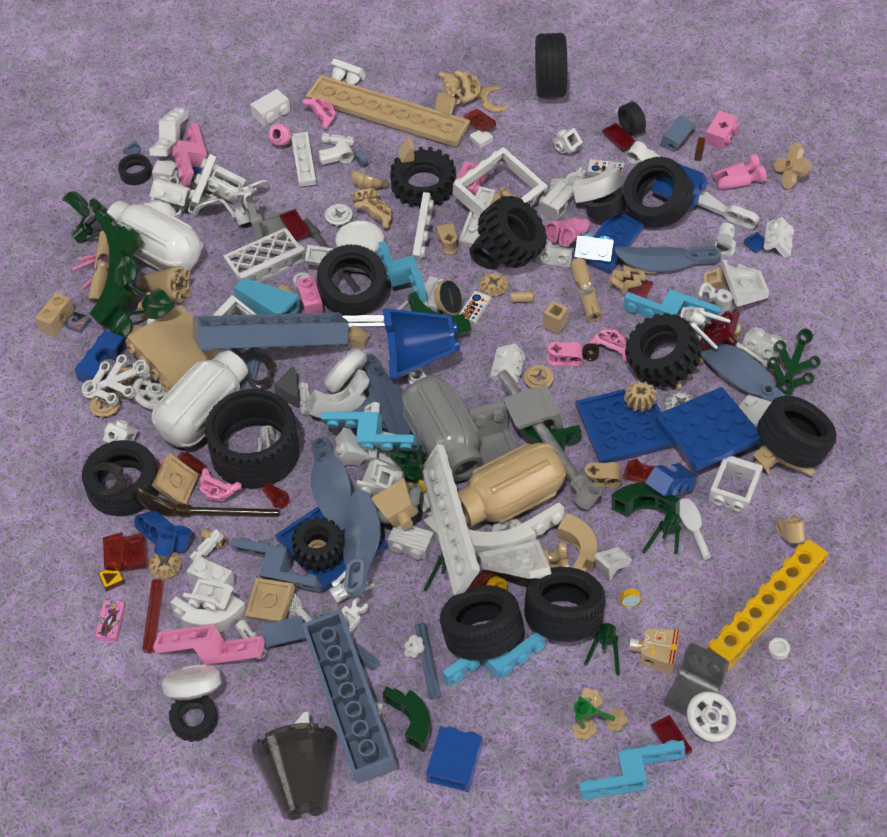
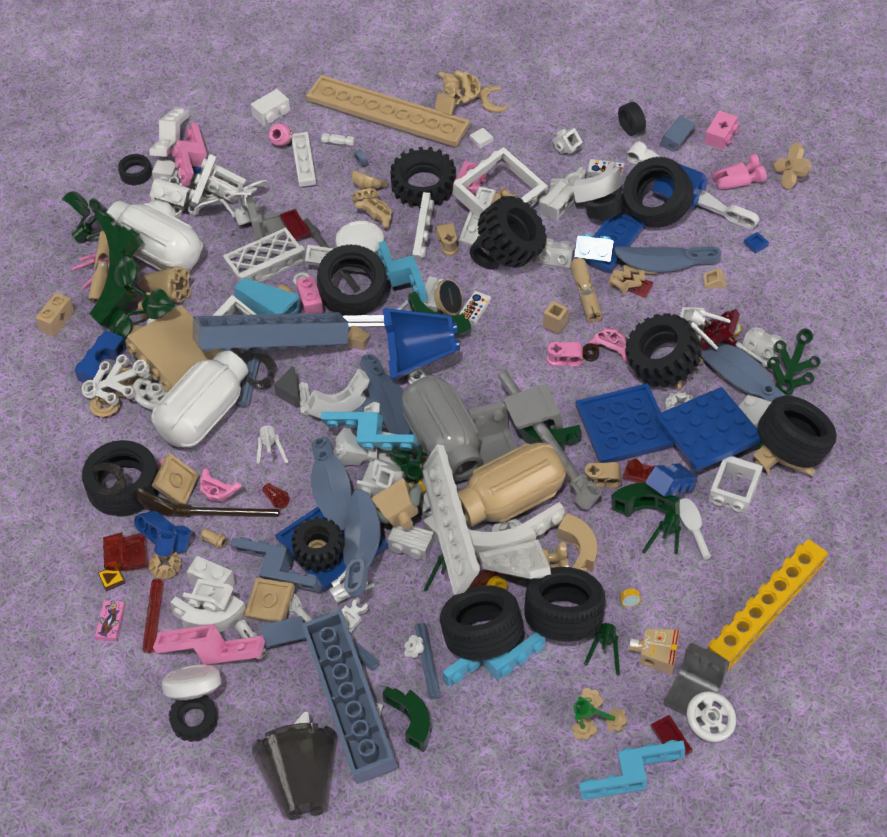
(77, 322): tile -> none
(119, 431): white brick -> none
(132, 148): sand blue tile -> none
(192, 462): clear red cone -> none
(207, 545): white axle -> none
(245, 409): black tyre -> none
(323, 110): bright pink piece -> none
(341, 152): white piece -> none
(342, 68): white tile -> none
(342, 210): white gear -> none
(345, 370): white piece -> none
(406, 151): tan slope -> none
(454, 758): blue brick -> none
(480, 120): clear red tile -> none
(491, 289): tan gear -> none
(509, 359): white bracket -> none
(522, 296): tan pin -> none
(532, 374): tan gear -> none
(551, 65): black tyre -> none
(566, 230): bright pink piece -> none
(610, 561): white slope -> none
(618, 137): dark red tile -> none
(640, 396): tan gear -> none
(671, 304): medium azure bracket -> none
(699, 149): reddish brown tile -> none
(722, 298): white leg -> none
(725, 238): white leg -> none
(745, 283): white wing -> none
(778, 648): white tile -> none
(779, 236): white bracket -> none
(791, 529): tan piece -> none

